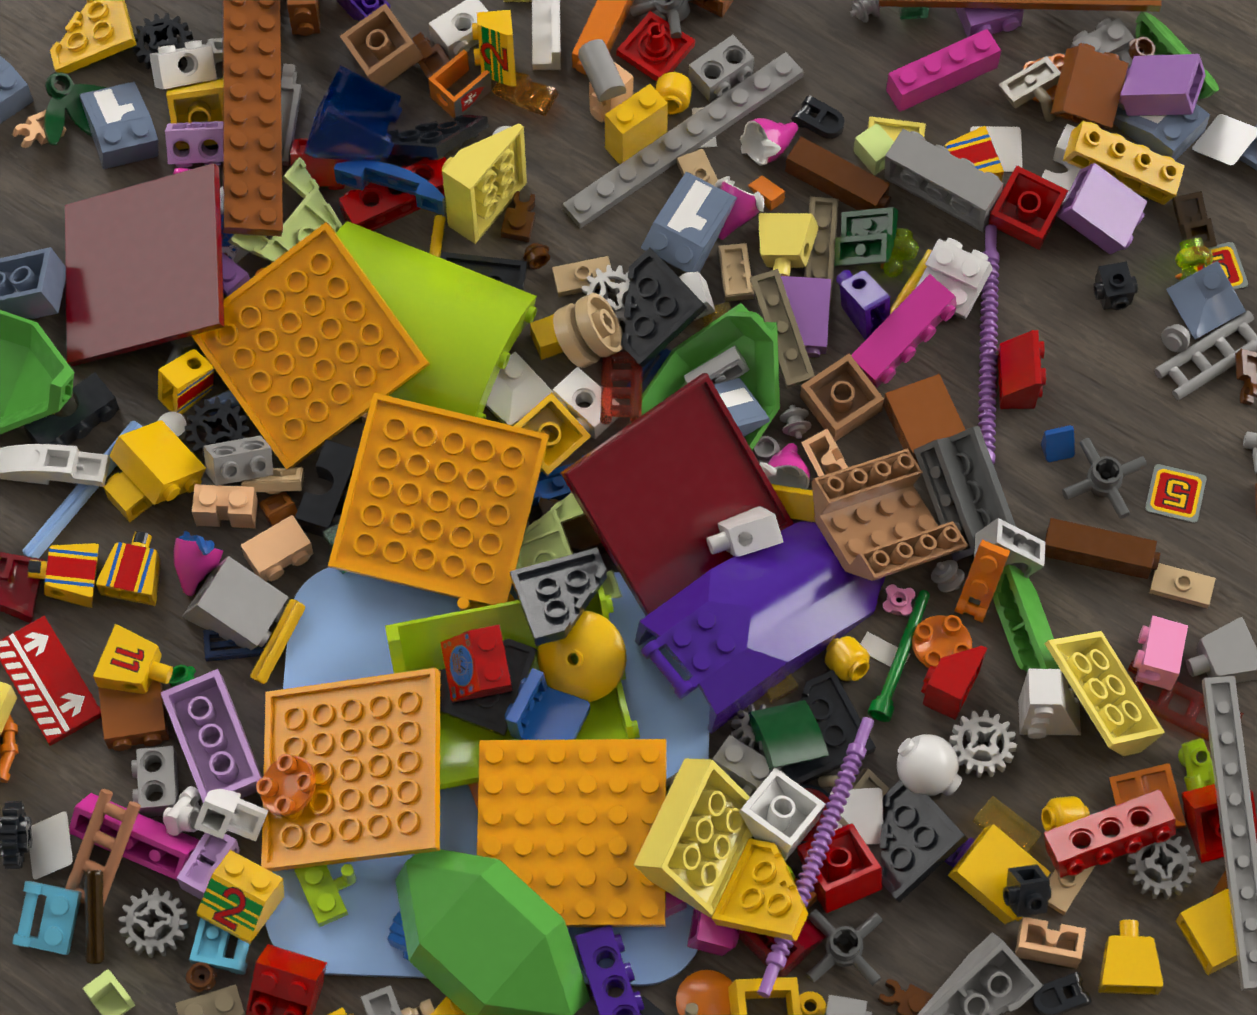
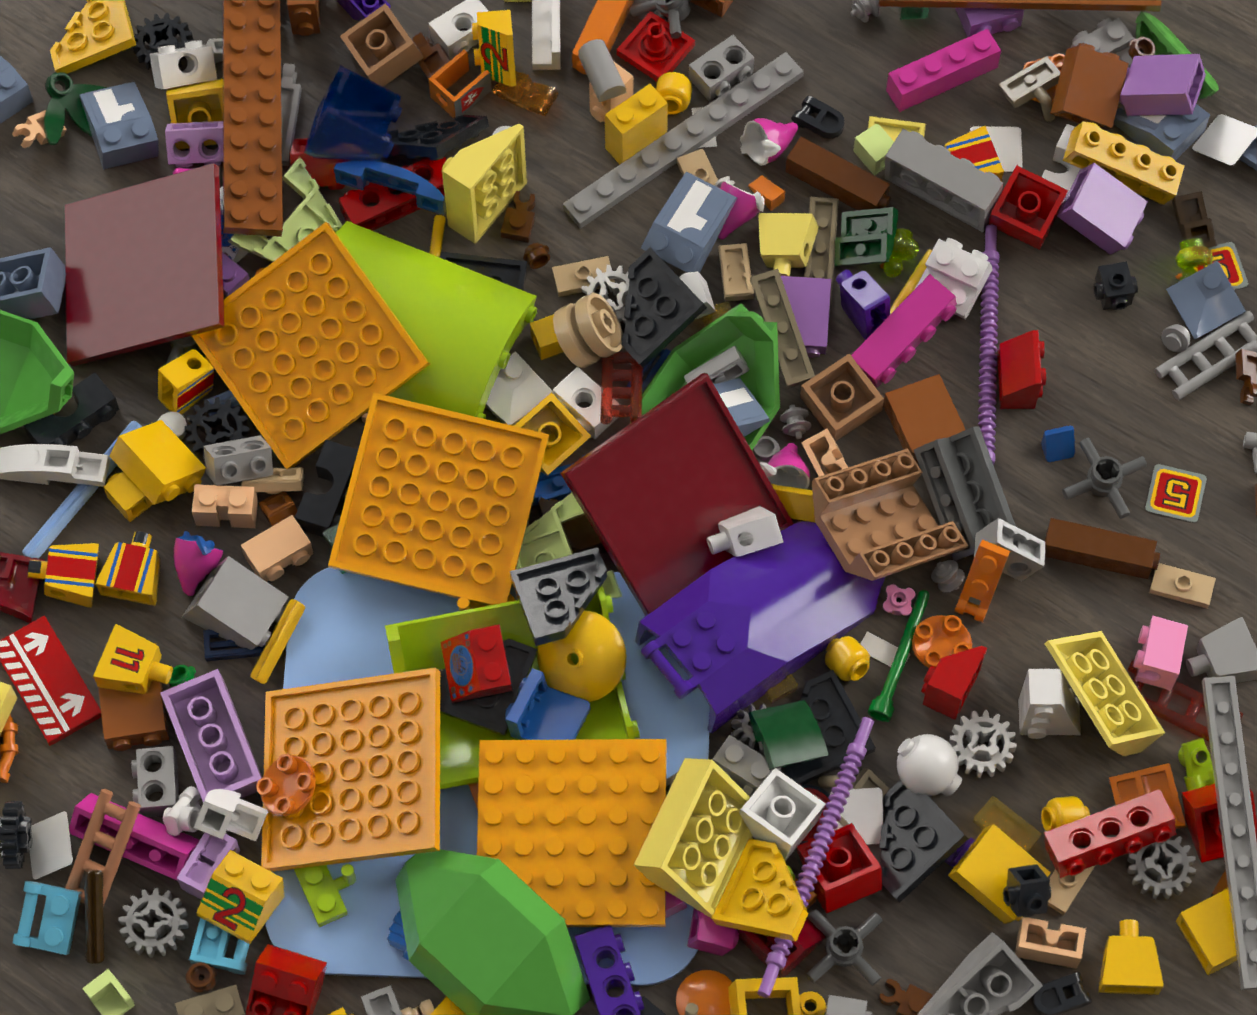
(1023, 620): bright green brick -> none

